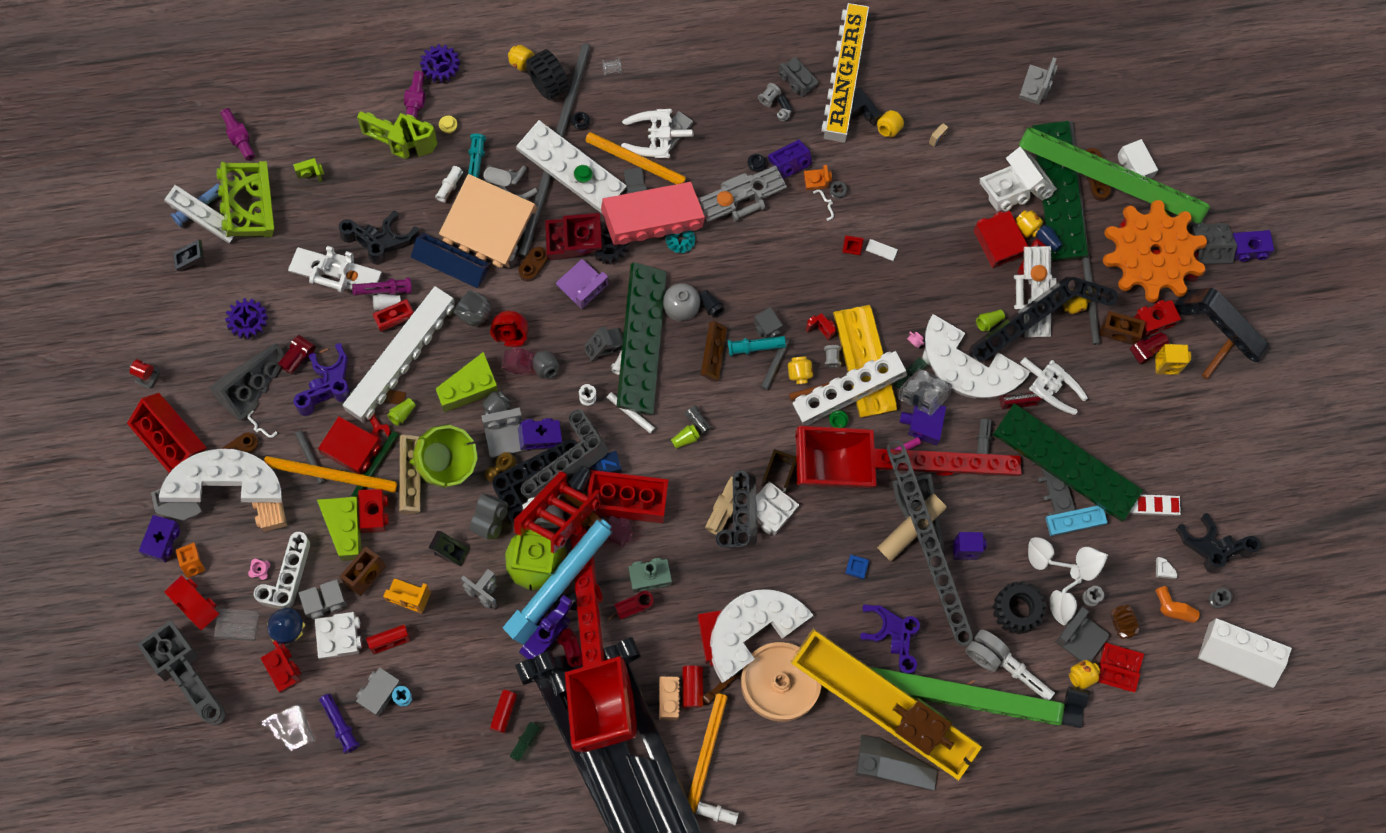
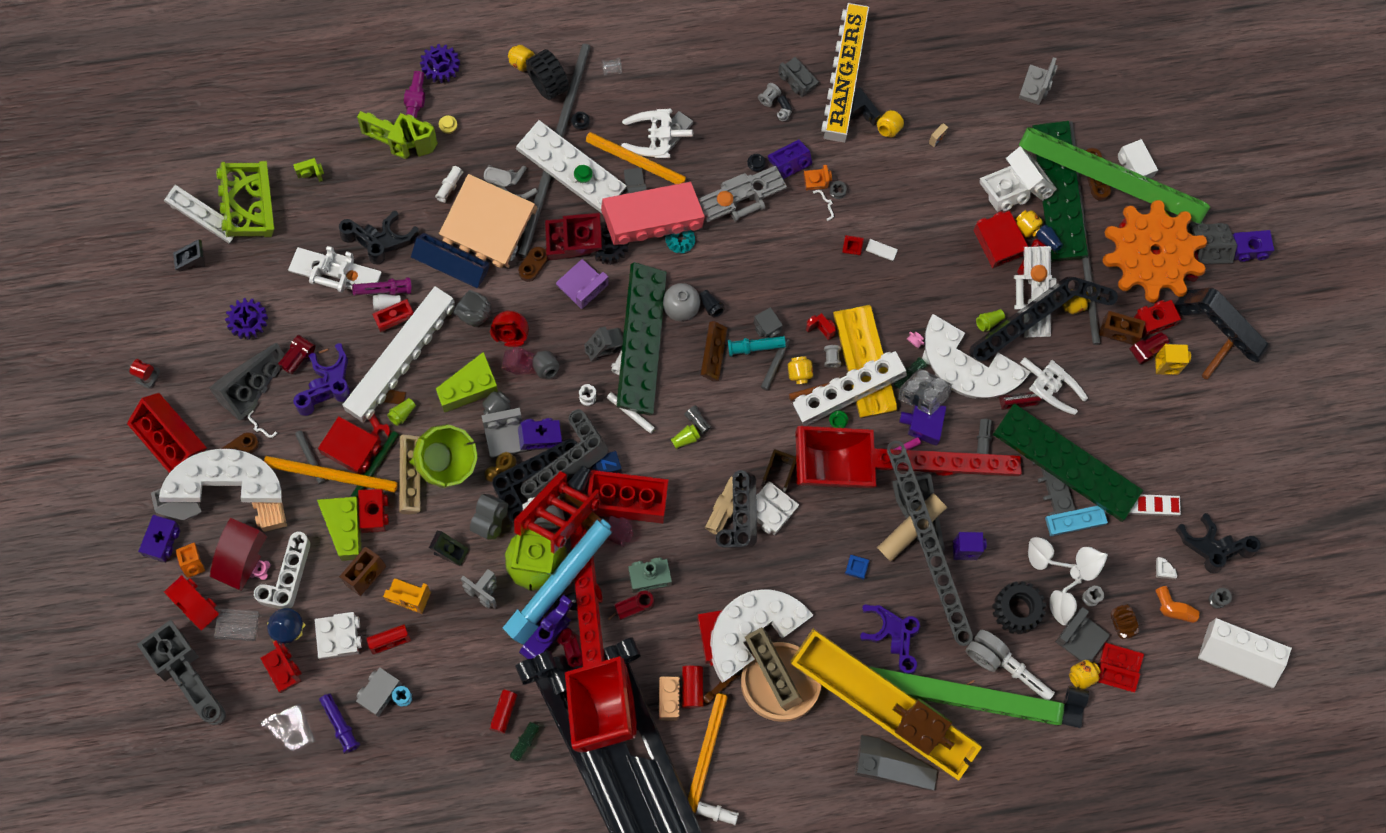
(206, 198): medium blue pin -> none
(236, 554): none -> dark red slope
(237, 134): magenta pin -> none
(332, 596): light grey piece -> none
(476, 153): teal pin -> none
(773, 669): none -> dark tan brick

